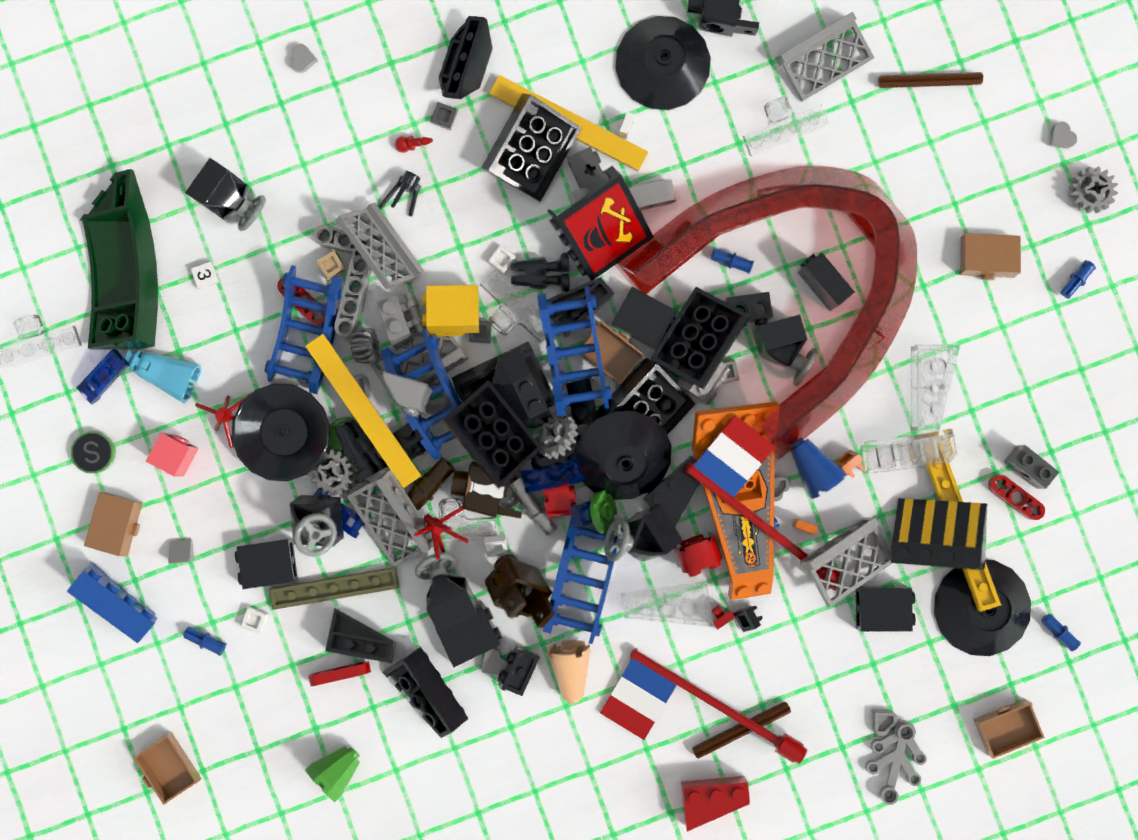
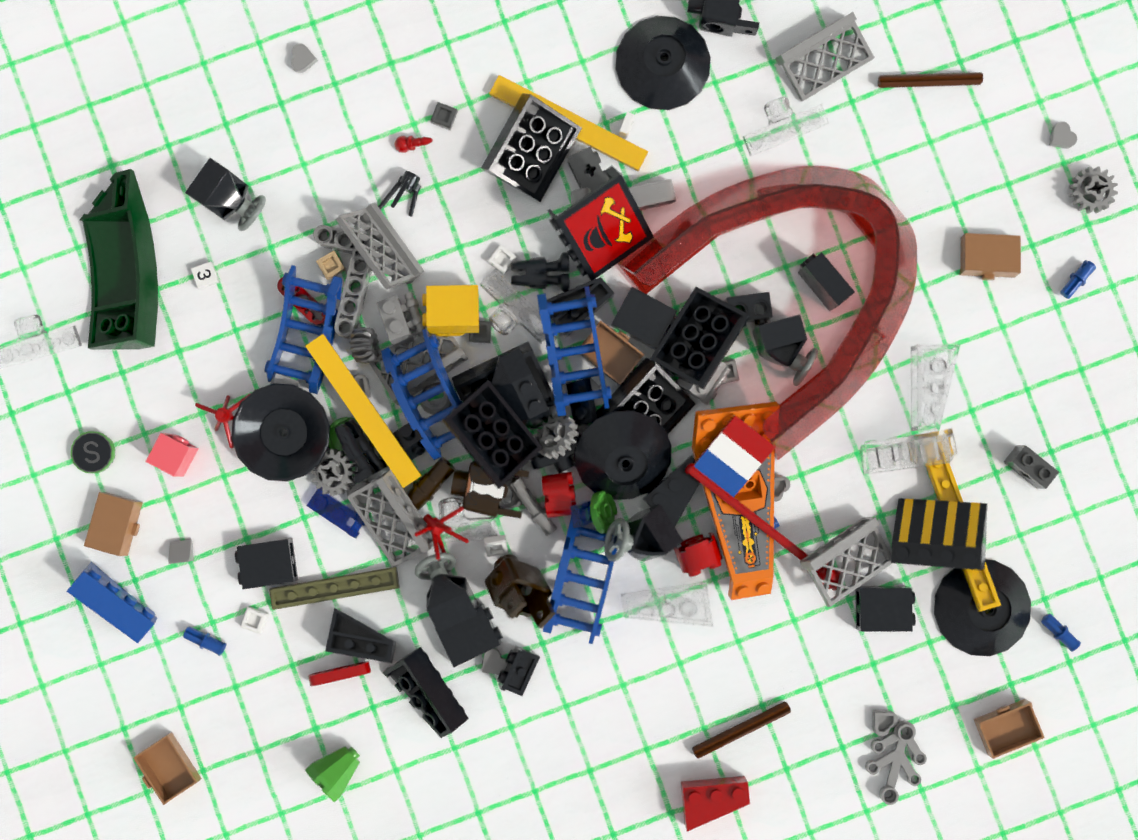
(103, 376): clear blue plate -> none
(165, 373): medium azure piece -> none
(316, 523): piece -> none
(409, 394): light grey slope -> none
(466, 59): black wedge -> none
(552, 476): clear blue plate -> none
(570, 668): light nougat cone -> none
(648, 686): flag -> none
(722, 618): red tile -> none
(732, 260): blue axle -> none
(747, 618): black tile -> none
(804, 526): orange tile -> none
(815, 468): blue cone -> none
(849, 461): orange tile -> none
(1025, 511): red beam -> none

